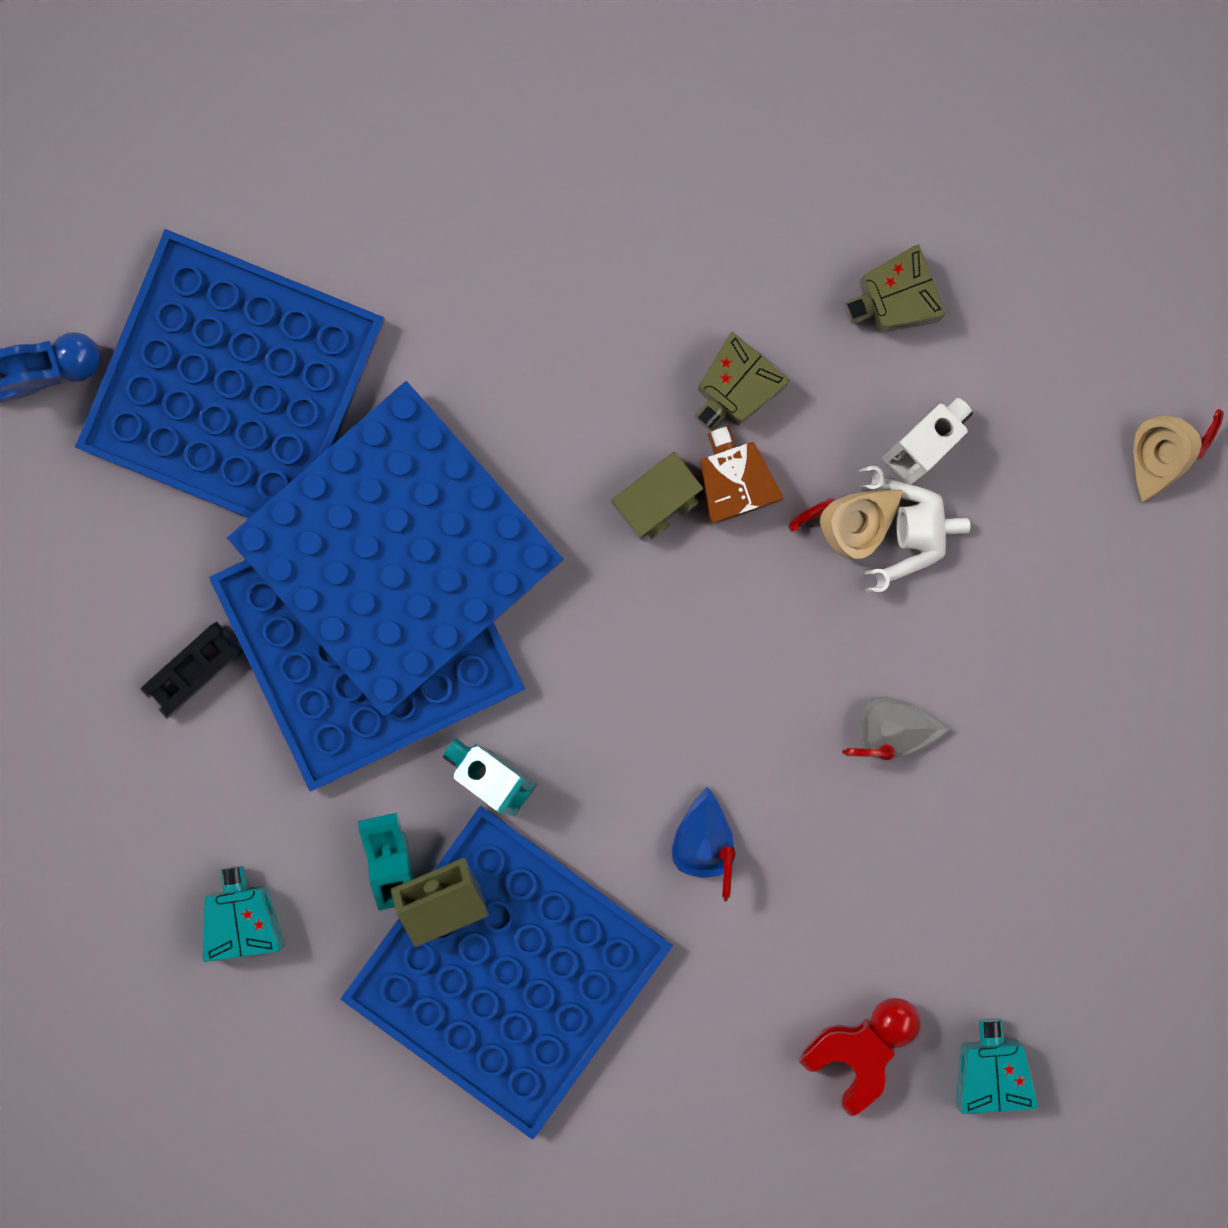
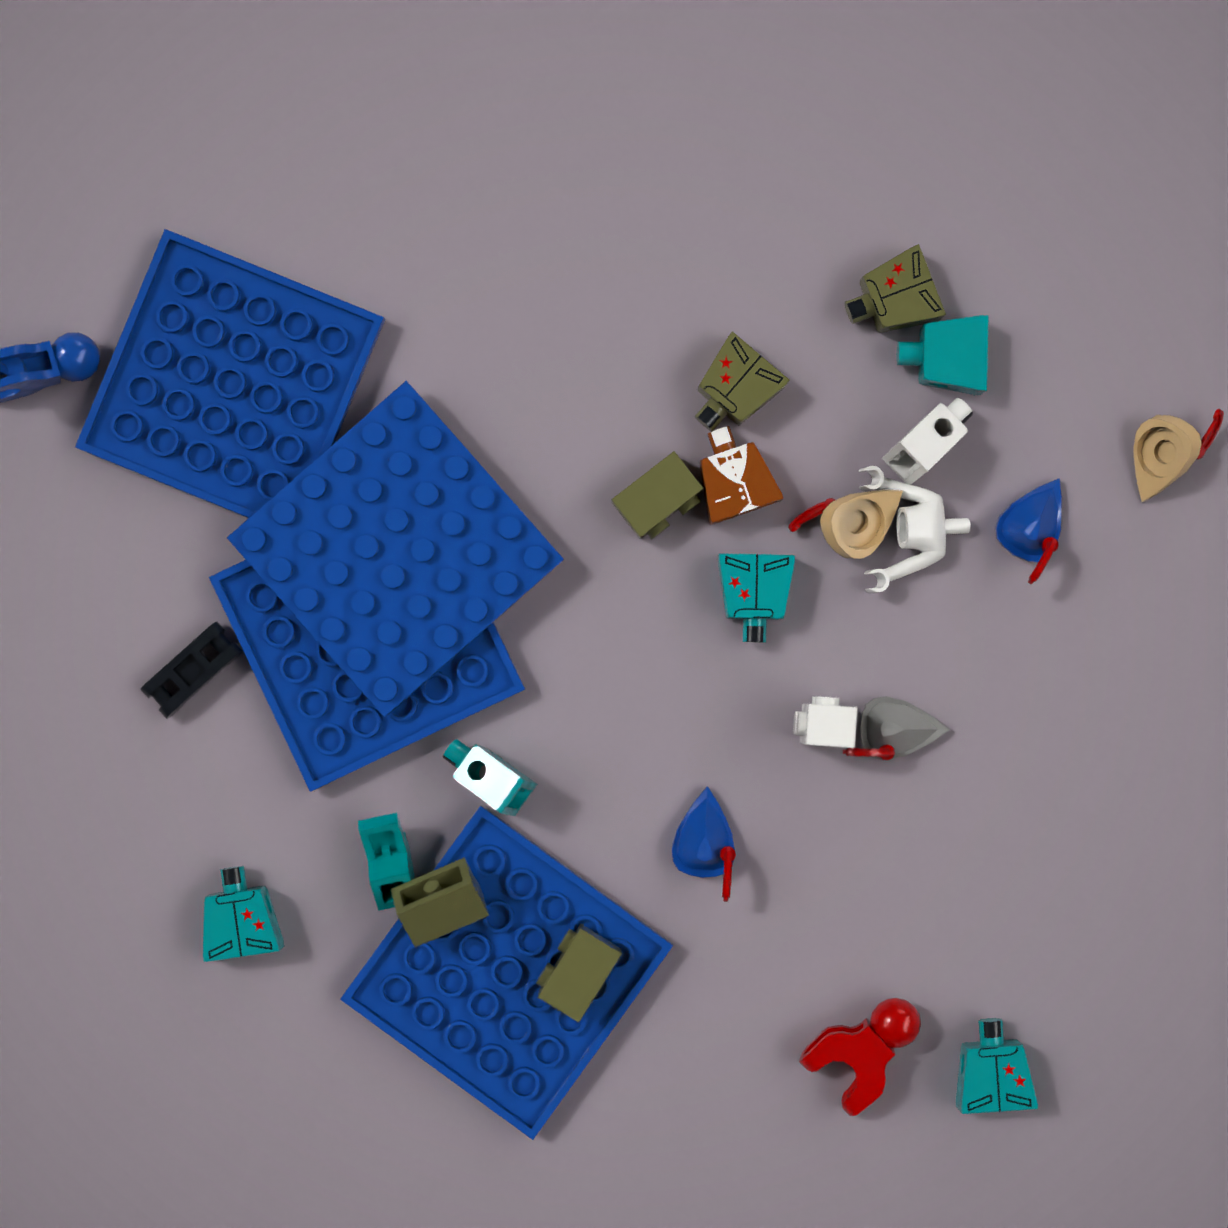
(578, 972): none -> olive brick
(755, 589): none -> teal torso
(826, 723): none -> white brick
(950, 354): none -> teal torso
(1032, 526): none -> blue piece

